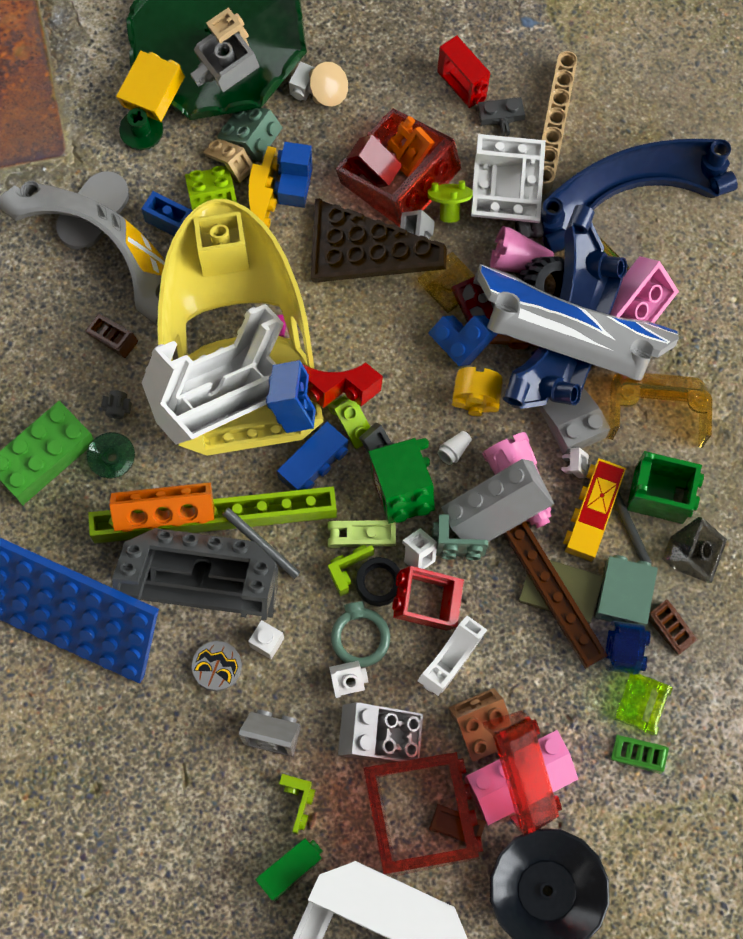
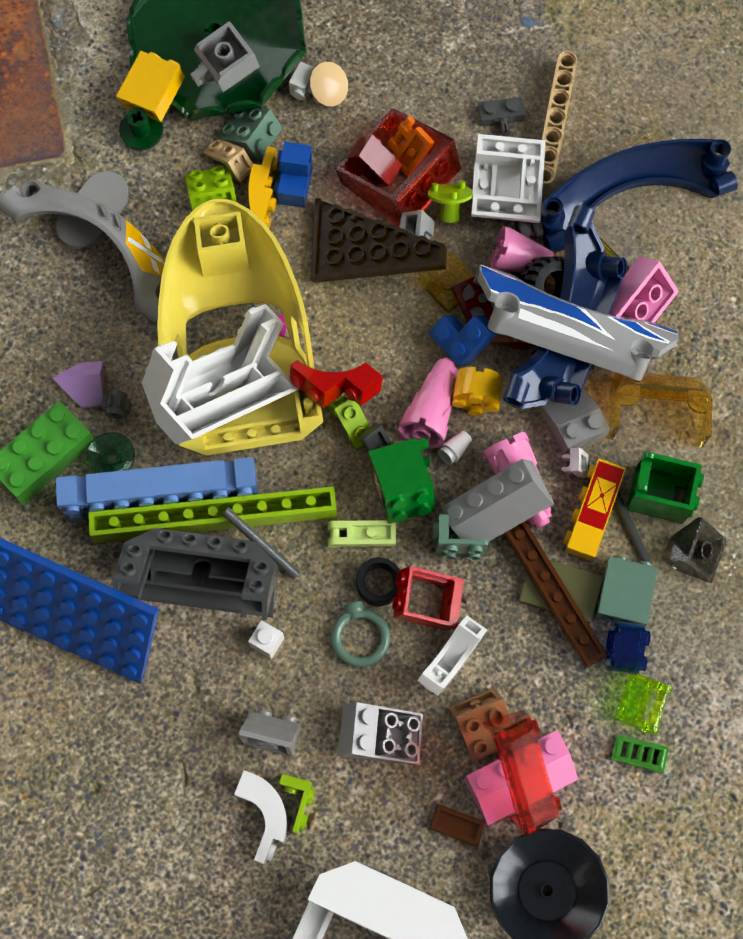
(83, 383): none -> lavender slope
(123, 344): reddish brown slope -> none
(155, 486): none -> medium blue brick
(164, 213): blue brick -> none
(173, 498): orange brick -> none
(216, 666): tile -> none
(226, 25): tan bracket -> none
(264, 796): none -> white arch
(289, 397): blue brick -> none
(290, 869): green slope -> none
(313, 458): blue brick -> none
(341, 579): lime bracket -> none
(342, 672): white brick -> none
(419, 549): white brick -> none
(431, 406): none -> bright pink cone
(463, 71): red window -> none
(468, 817): clear red windscreen -> none
(678, 622): reddish brown slope -> none

